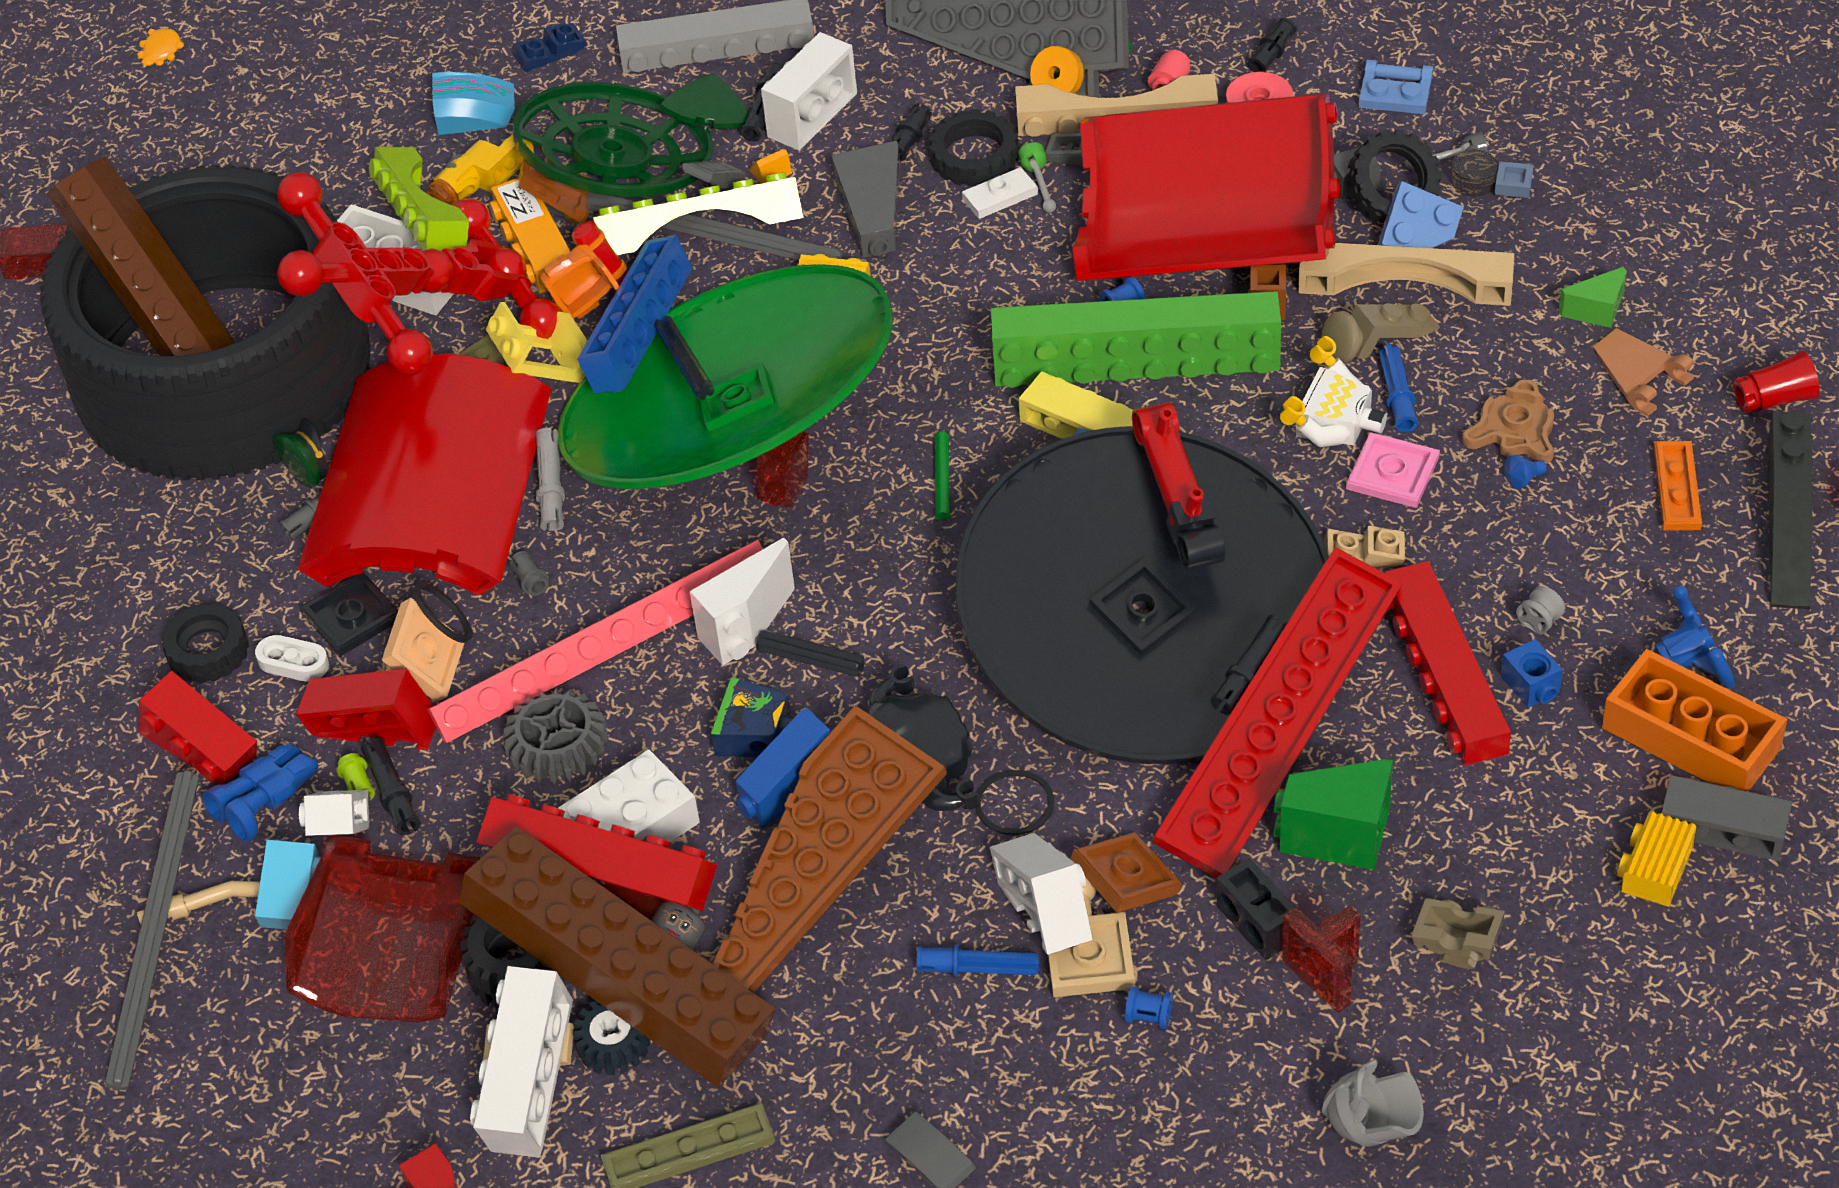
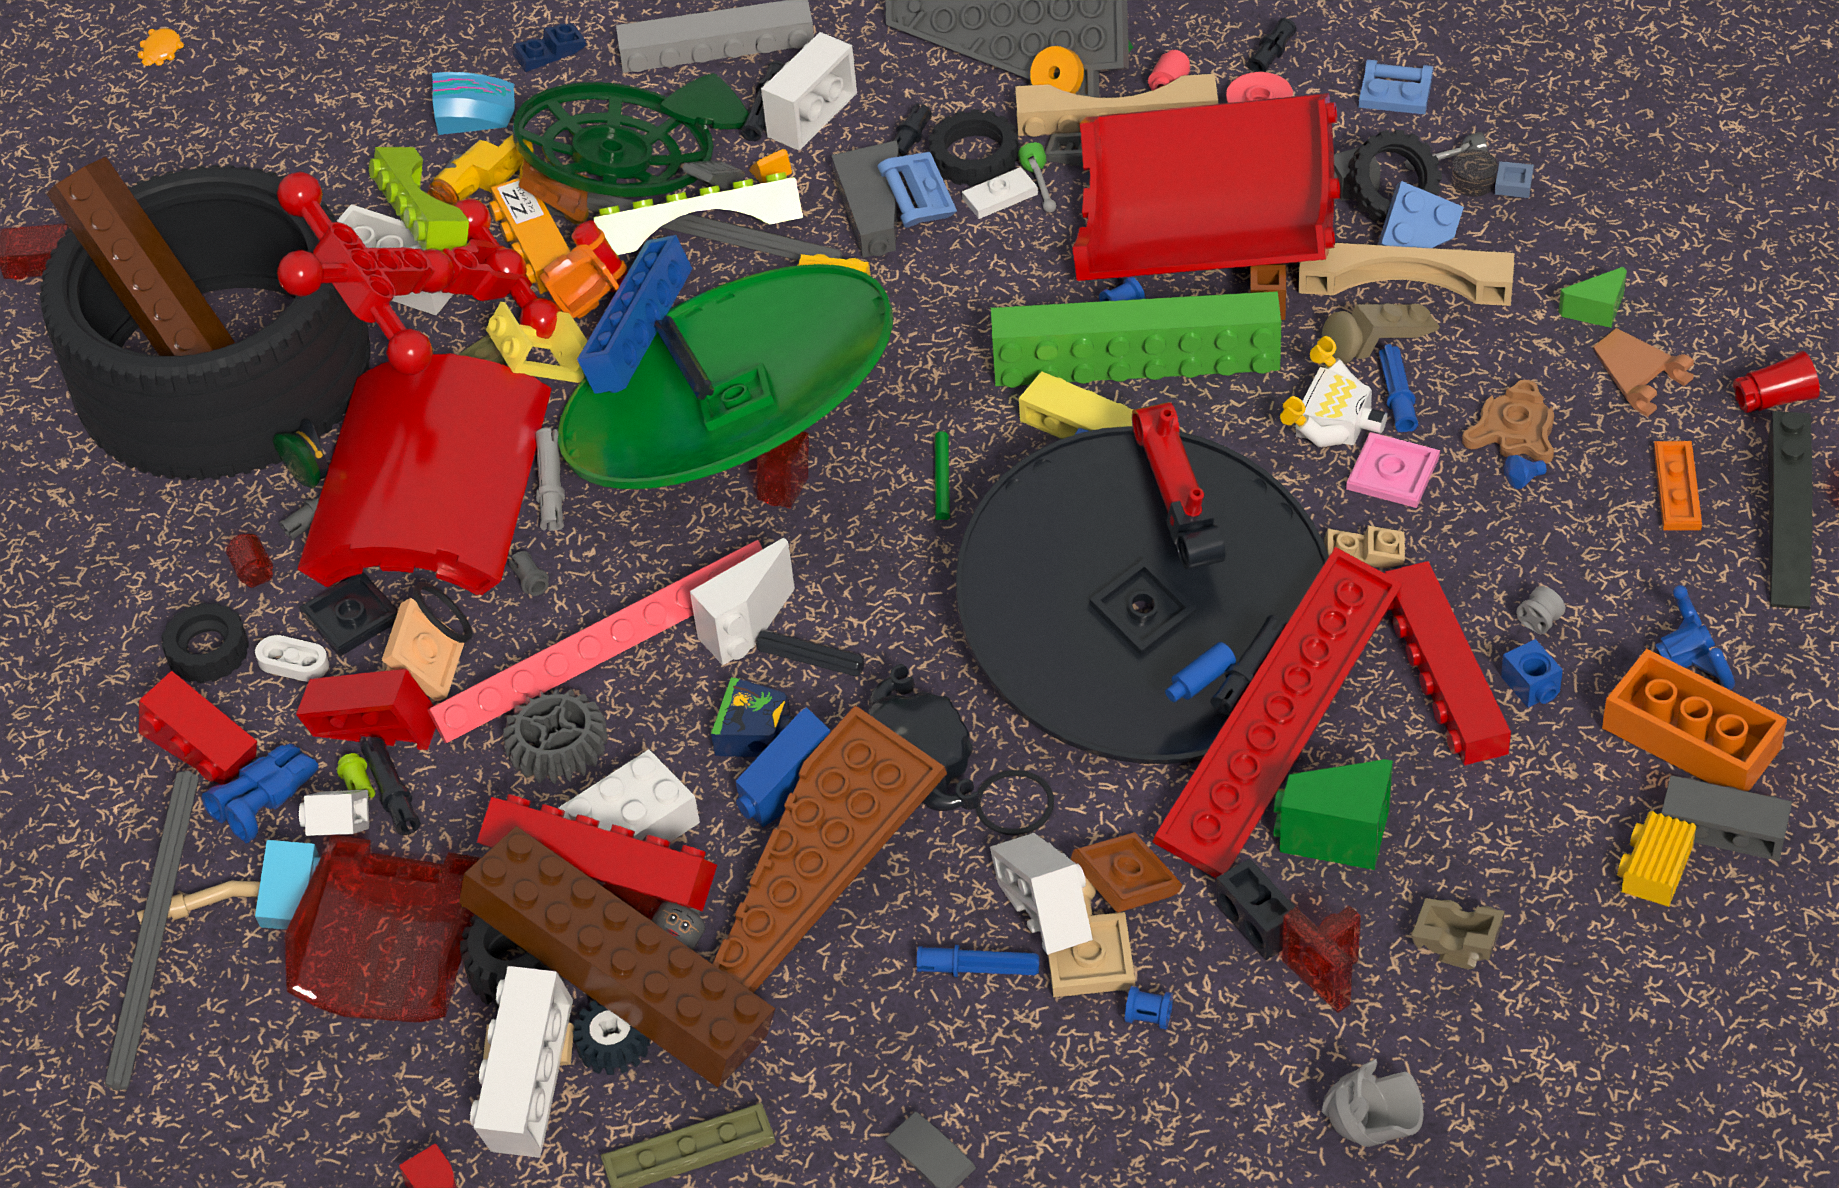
(250, 560): none -> clear red brick
(925, 185): none -> medium blue plate
(1201, 672): none -> blue cylinder

